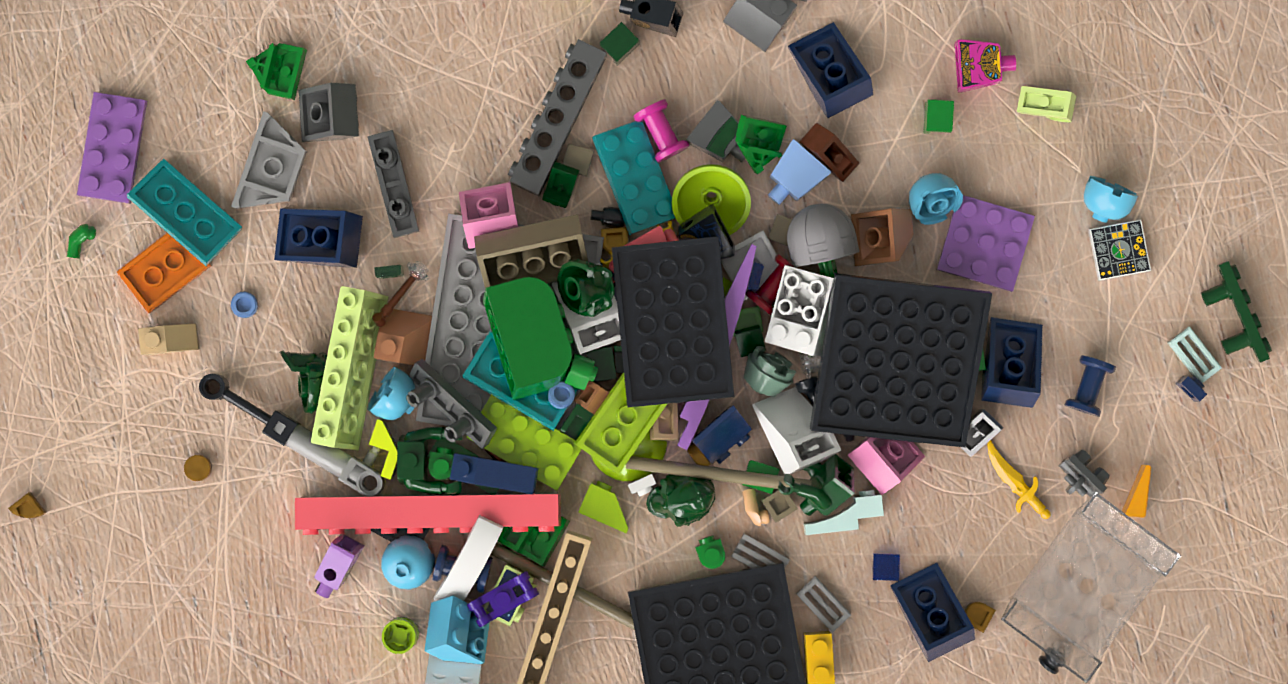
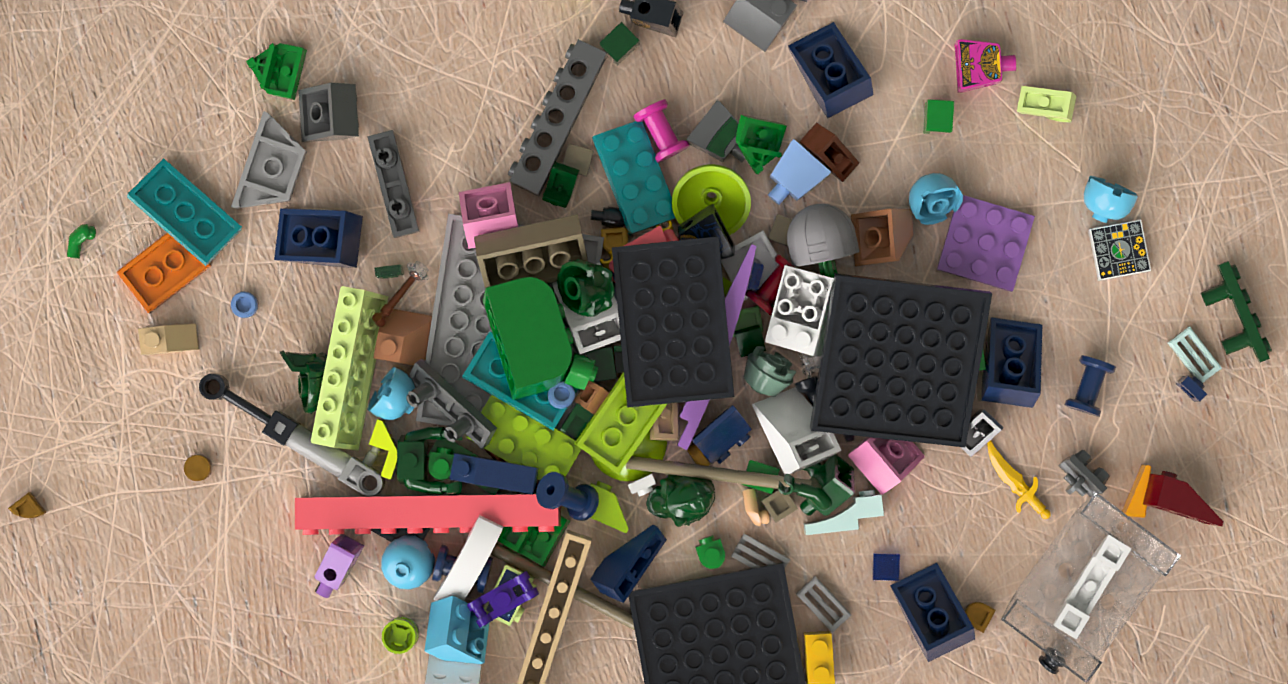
(111, 147): medium lavender plate -> none
(555, 492): none -> dark blue piece
(626, 565): none -> dark blue slope
(1090, 586): none -> white slope
(1179, 498): none -> dark red slope

